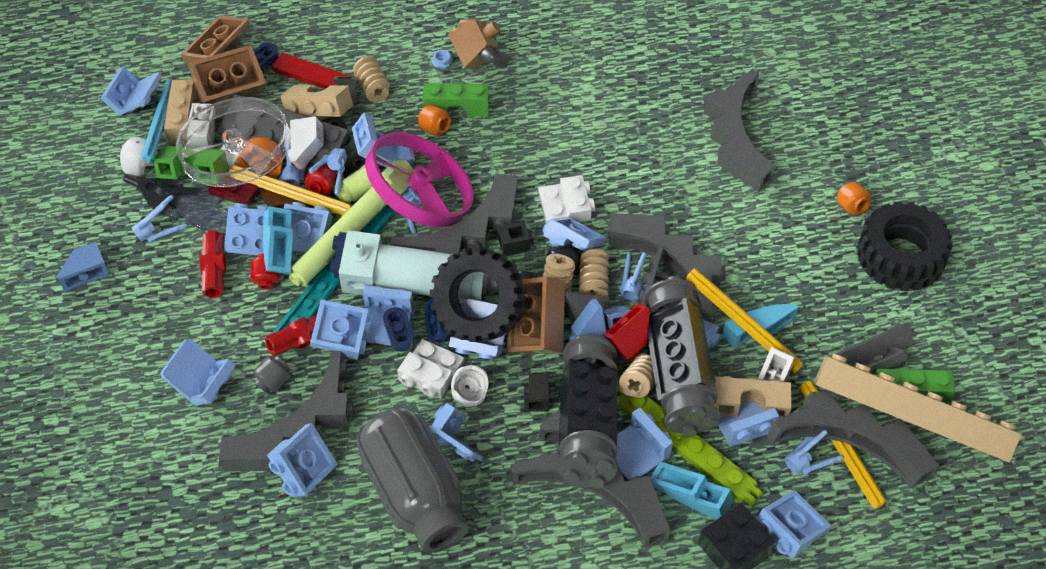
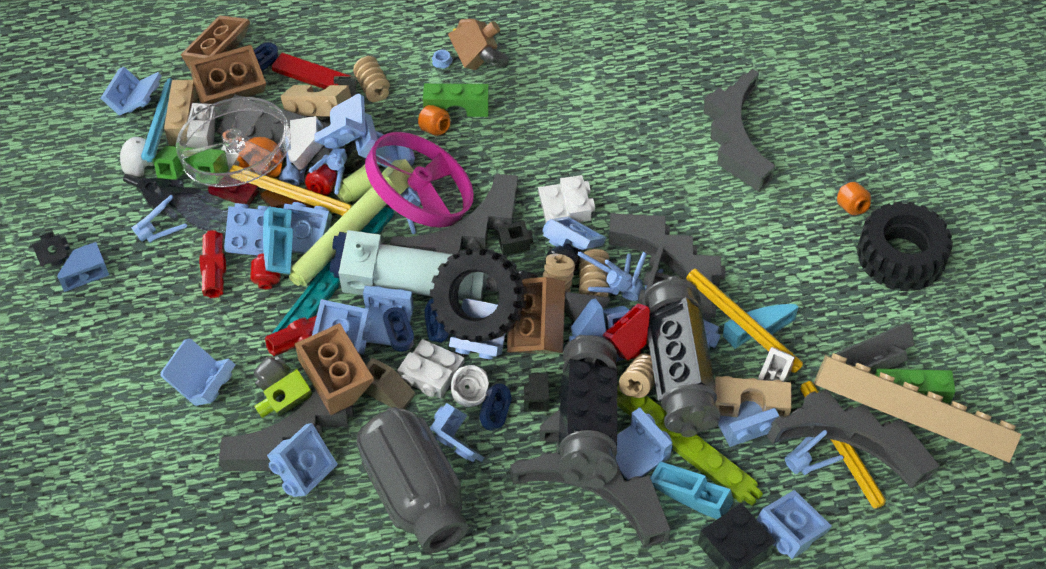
(44, 255): none -> black brick
(295, 393): none -> lime torso
(334, 368): none -> medium nougat slope
(346, 123): none -> light blue bracket
(388, 385): none -> dark tan slope
(494, 411): none -> dark blue plate
(616, 278): none -> light blue plant

